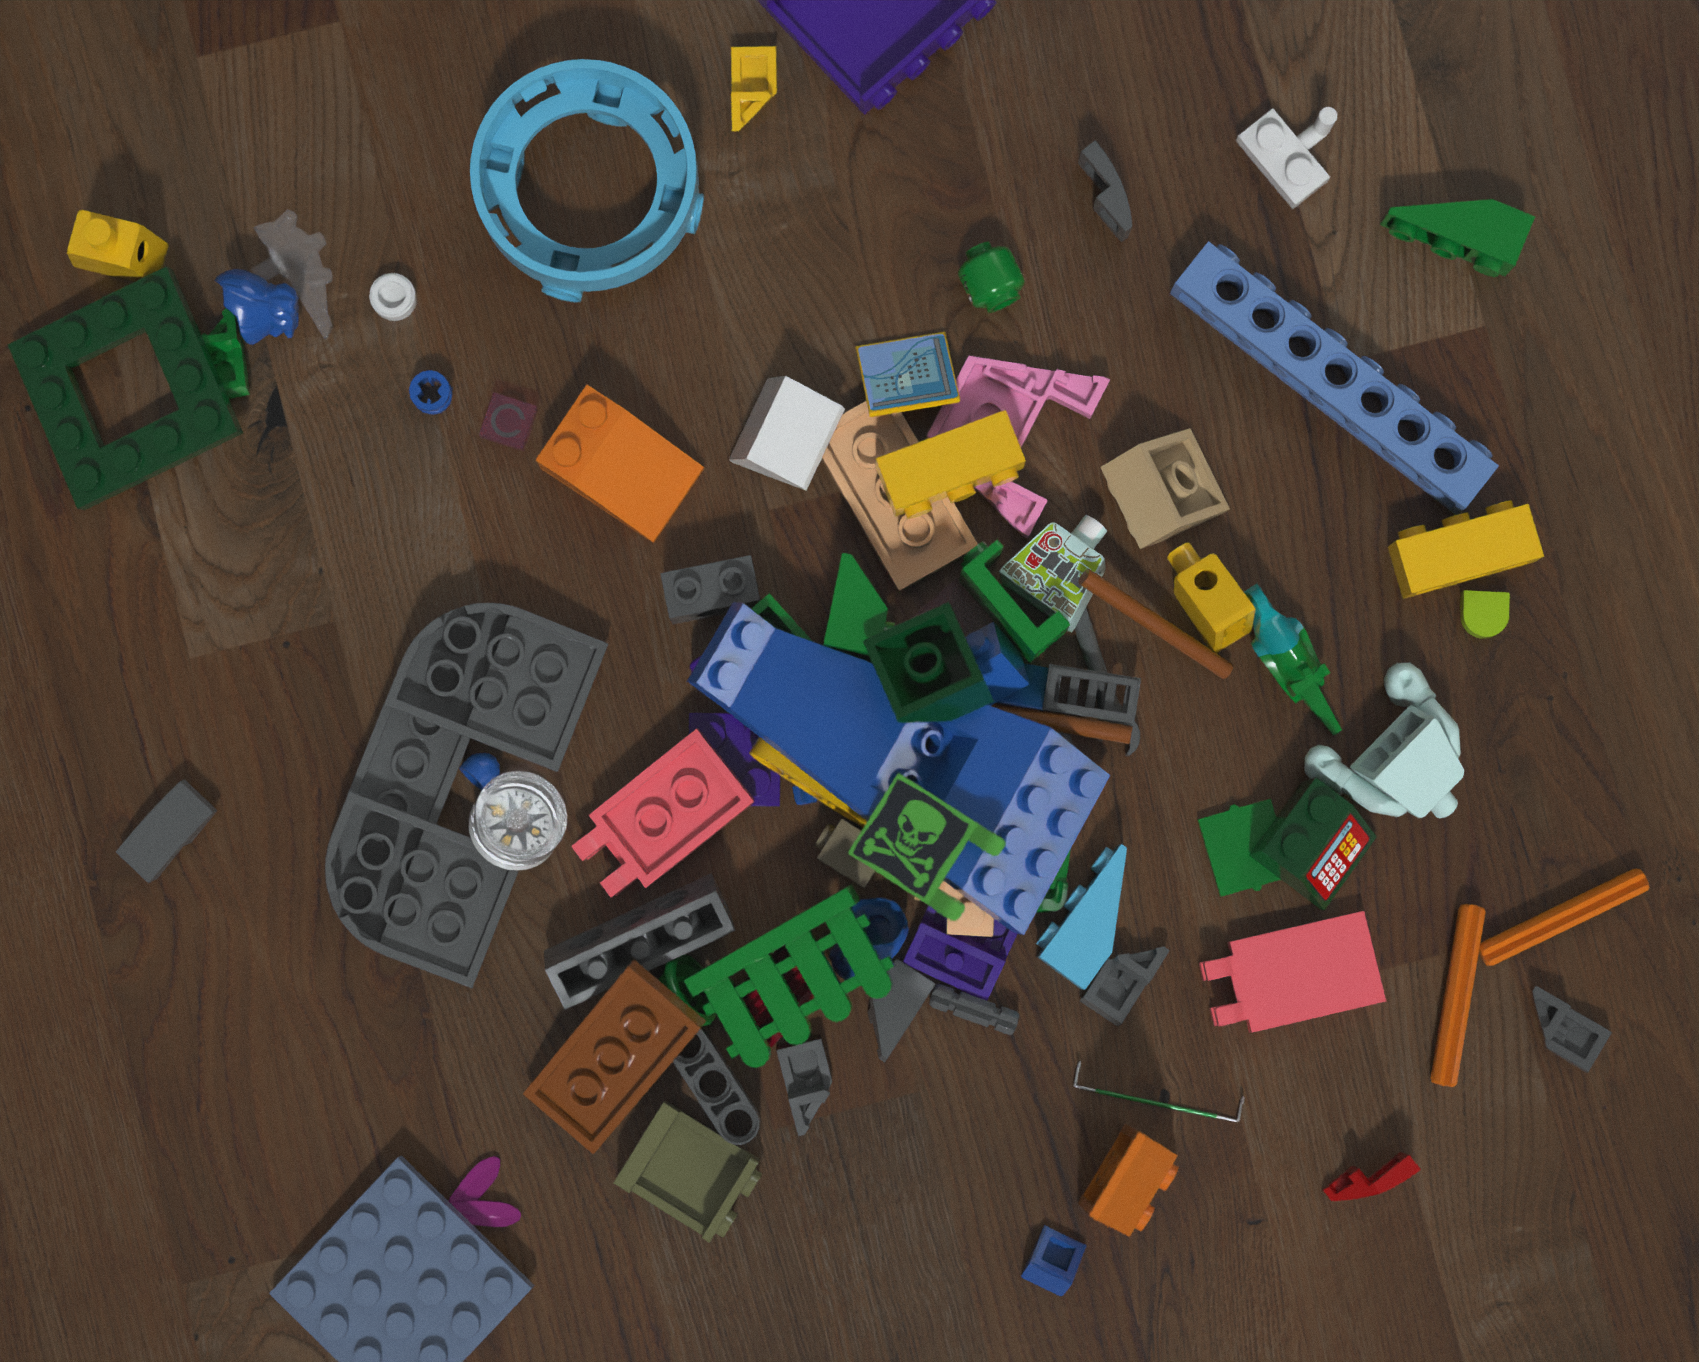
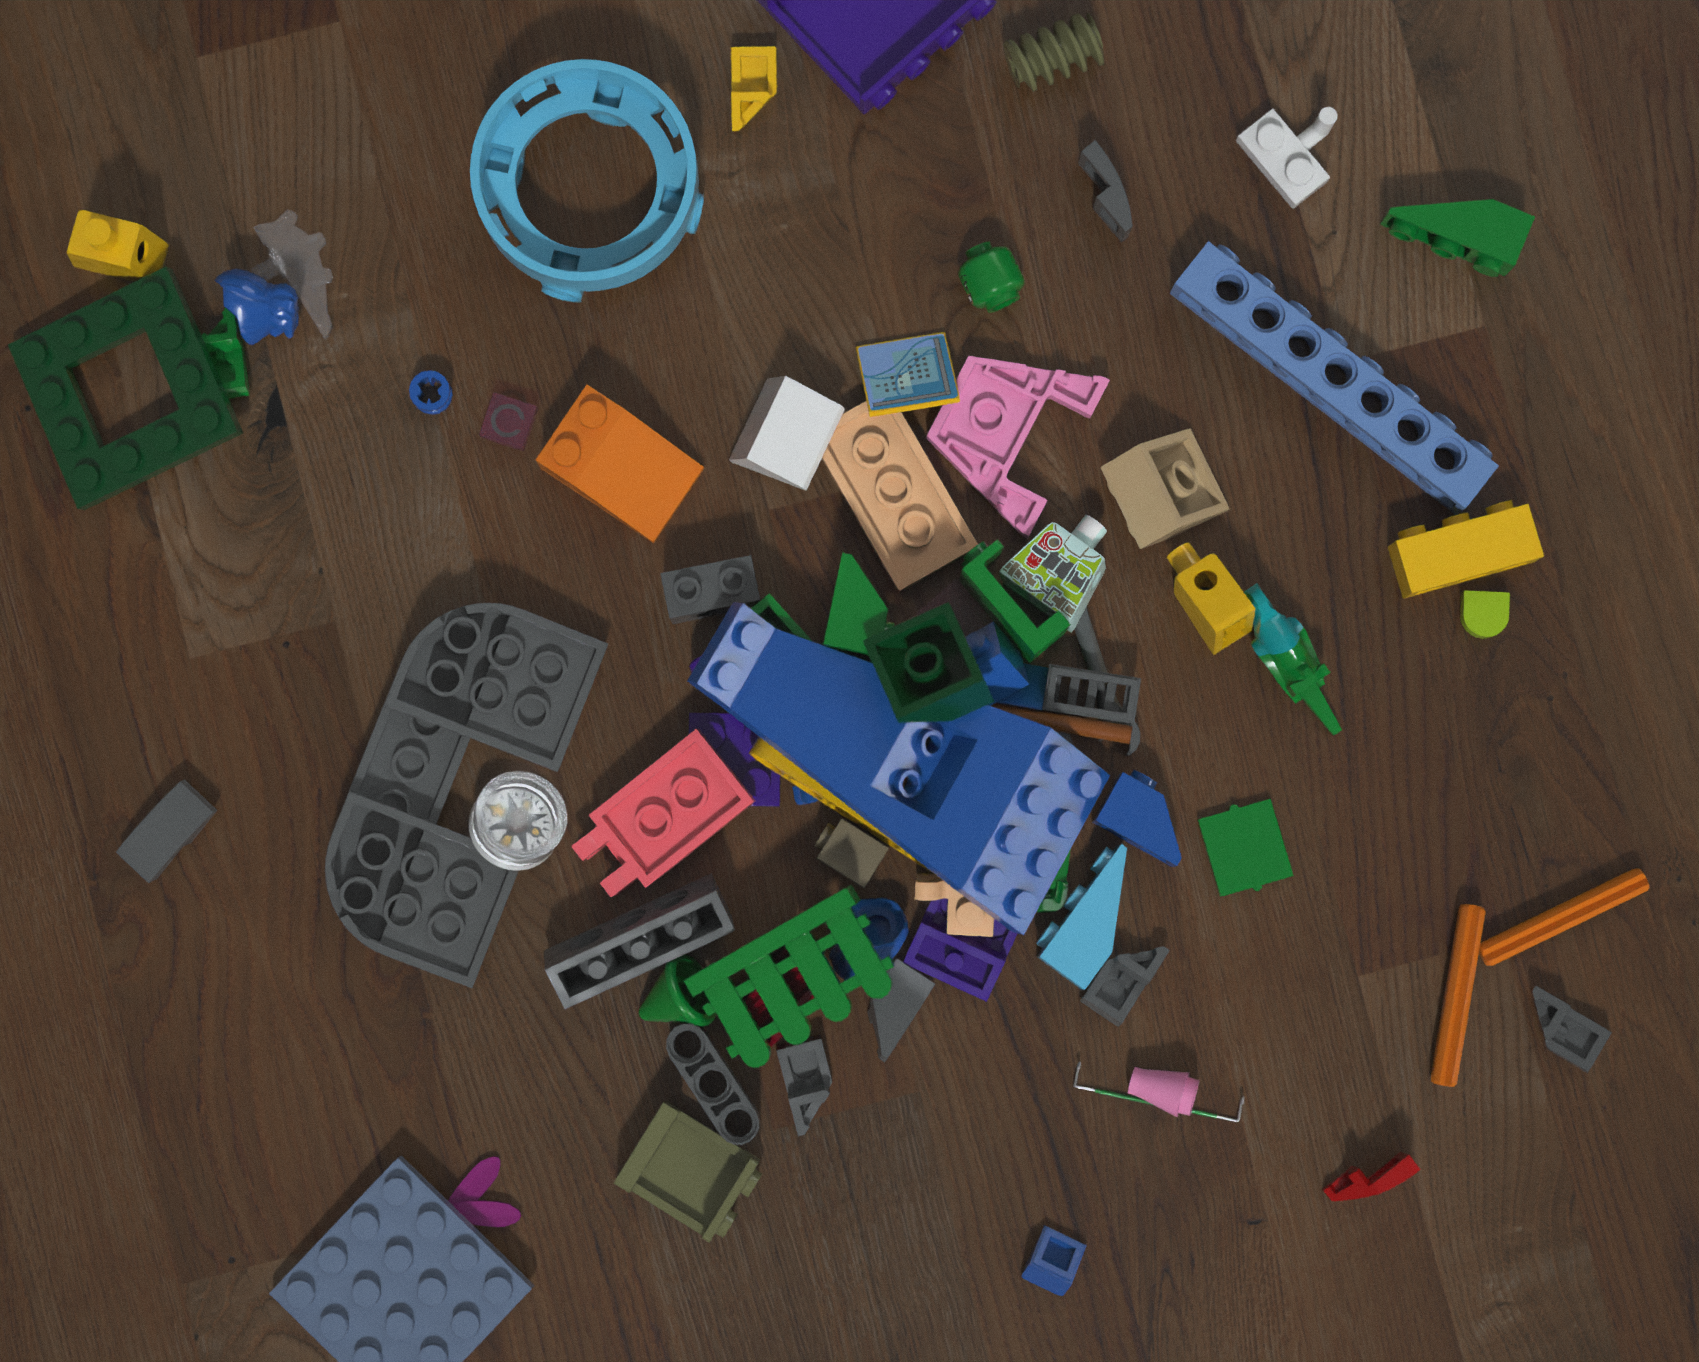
(393, 296): white tile -> none
(480, 769): blue hinge -> none
(614, 1057): dark orange plate -> none
(917, 840): flag -> none
(951, 465): yellow brick -> none
(974, 1009): dark grey axle -> none
(1054, 51): none -> olive piece
(1128, 1181): orange slope -> none
(1139, 817): none -> blue slope
(1155, 623): dark orange bar -> none
(1165, 1089): none -> bright pink cone
(1298, 973): coral tile -> none
(1315, 842): dark green slope -> none
(1409, 763): light aqua torso -> none

